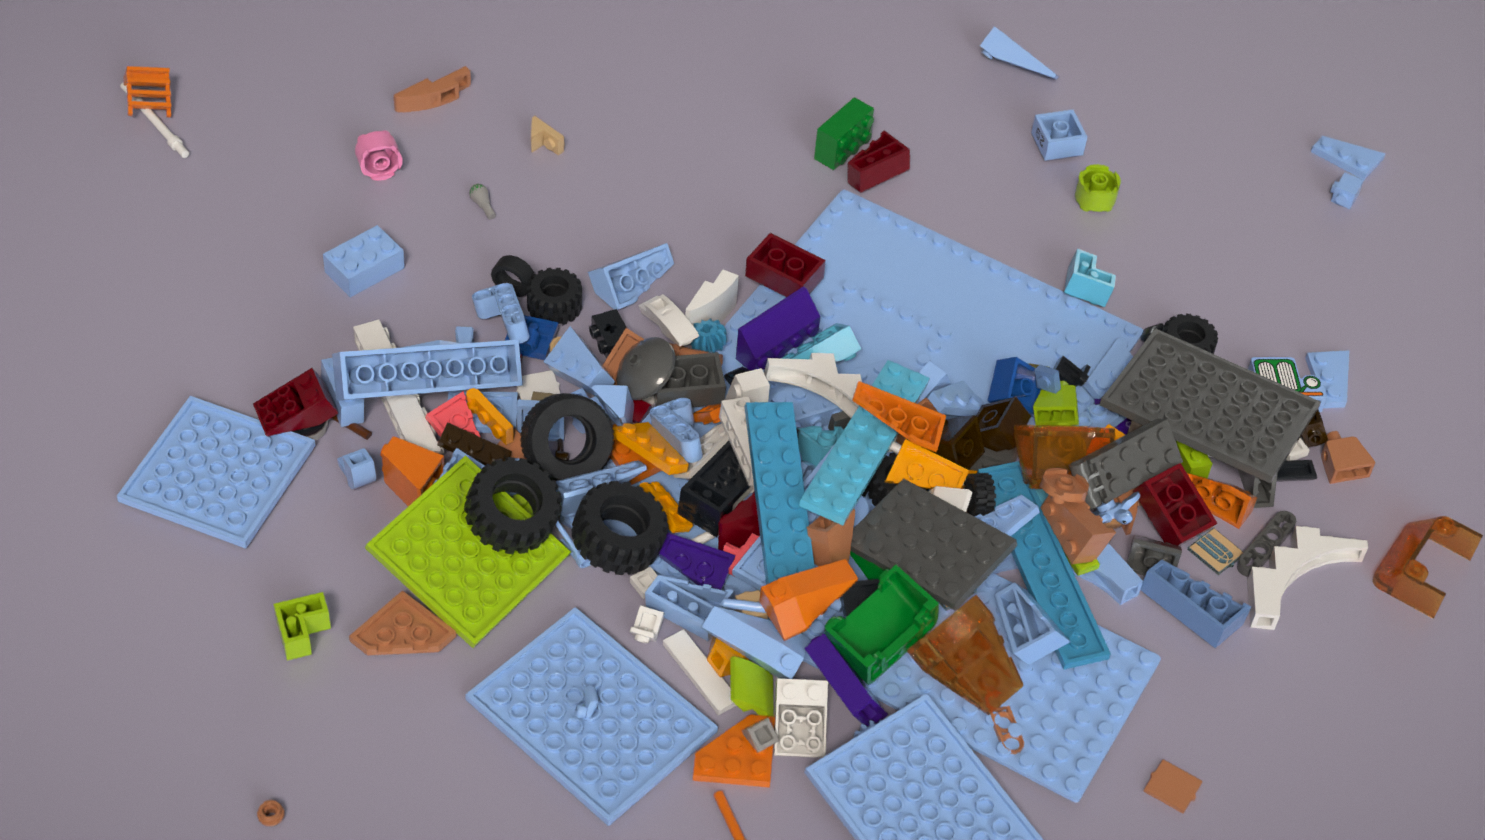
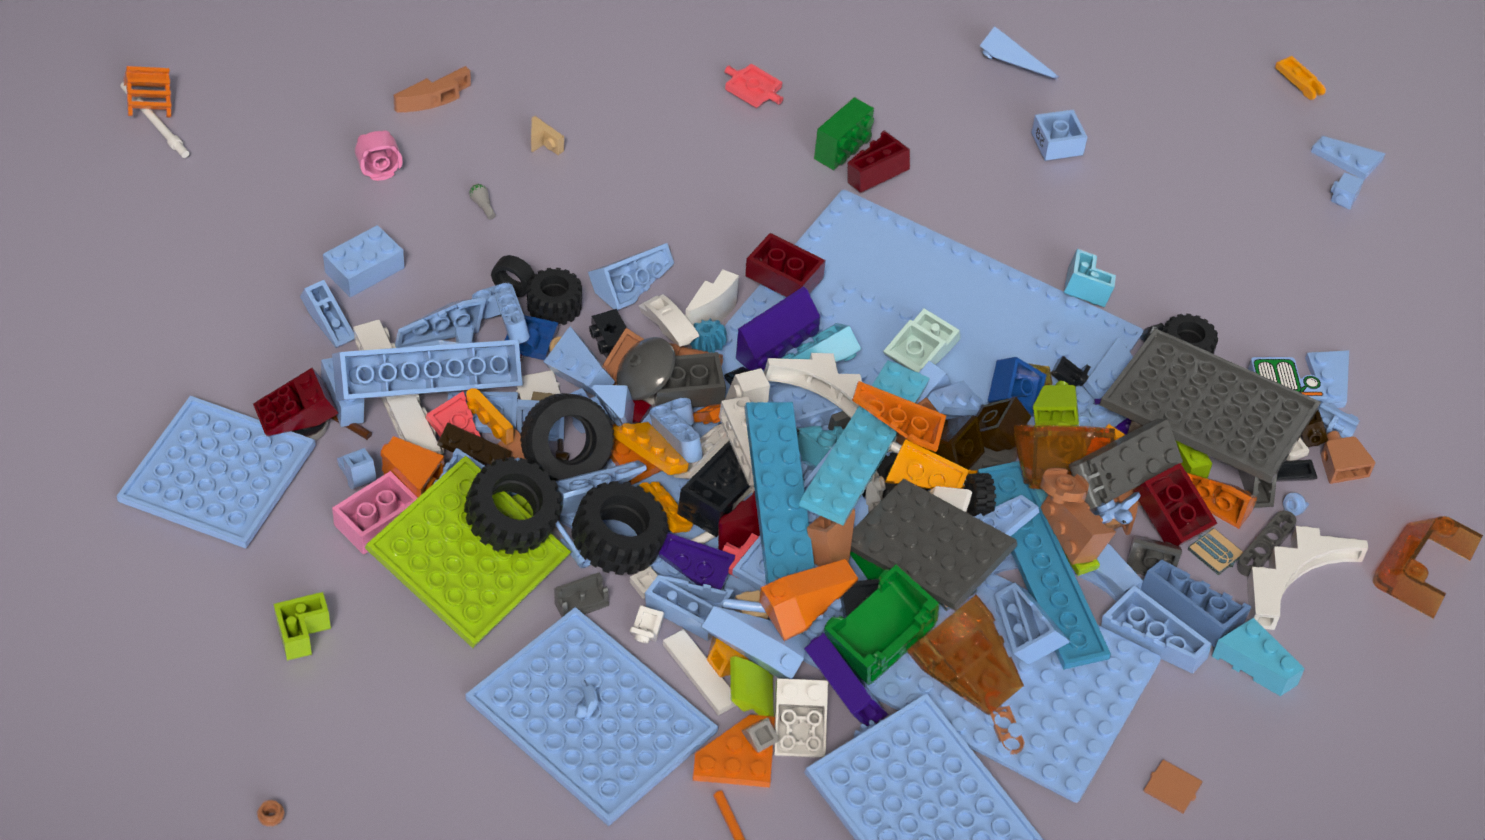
(327, 313): none -> light blue slope
(371, 509): none -> bright pink brick
(402, 628): nougat plate -> none
(442, 322): none -> light blue wedge
(584, 594): none -> dark grey hinge
(753, 85): none -> coral plate
(875, 491): none -> light grey slope
(922, 341): none -> light aqua slope
(1047, 379): medium blue plate -> none
(1097, 188): lime brick -> none
(1157, 630): none -> light blue wedge
(1260, 656): none -> medium azure wedge
(1295, 503): none -> light blue plate
(1301, 77): none -> light orange hinge
(1338, 420): none -> light blue hips

